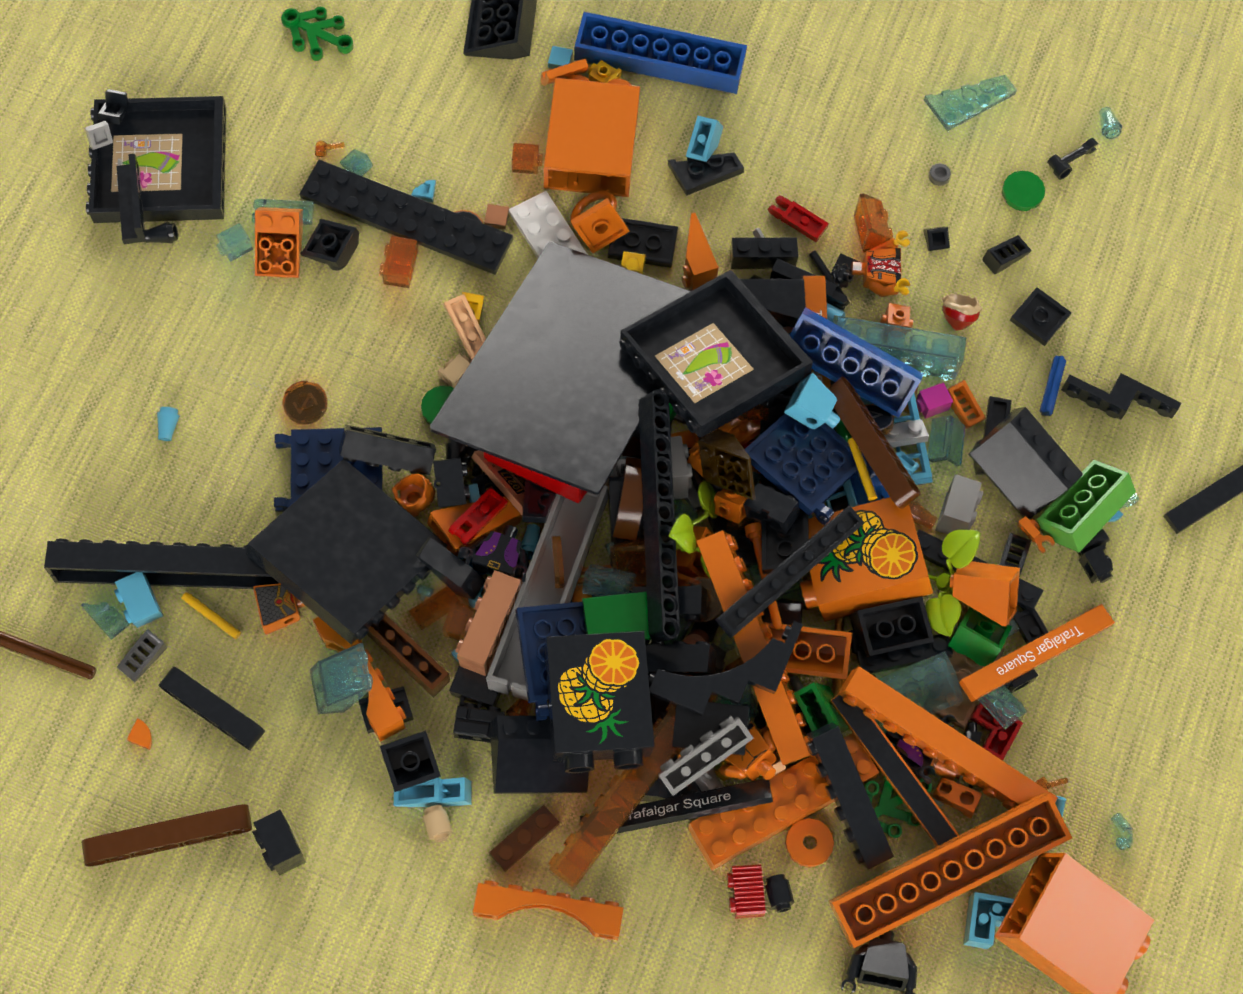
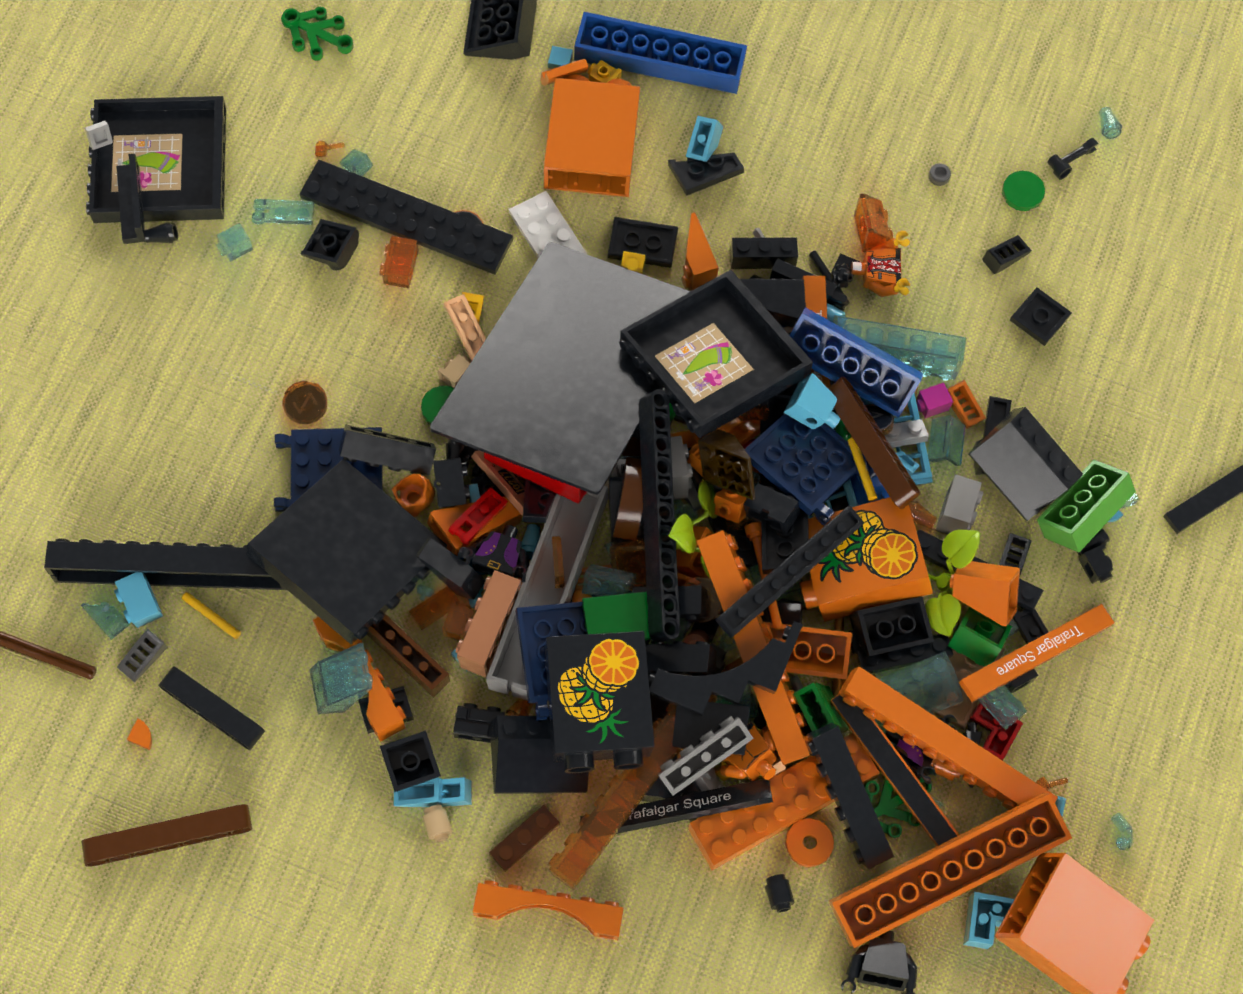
(114, 107): black bracket -> none
(167, 421): medium azure cone -> none
(276, 607): torso -> none
(278, 241): orange slope -> none
(279, 842): black brick -> none
(425, 191): medium azure tile -> none
(473, 688): black piece -> none
(496, 216): nougat tile -> none
(526, 158): clear orange brick -> none
(600, 223): orange tile -> none
(747, 891): red brick -> none
(799, 218): red hinge -> none
(892, 316): orange brick -> none
(937, 238): black slope -> none
(957, 796): orange leg -> none
(960, 310): hair -> none
(969, 101): clear light blue wing -> none
(1031, 529): orange plate -> none
(1052, 385): blue axle -> none
(1120, 397): black bracket -> none

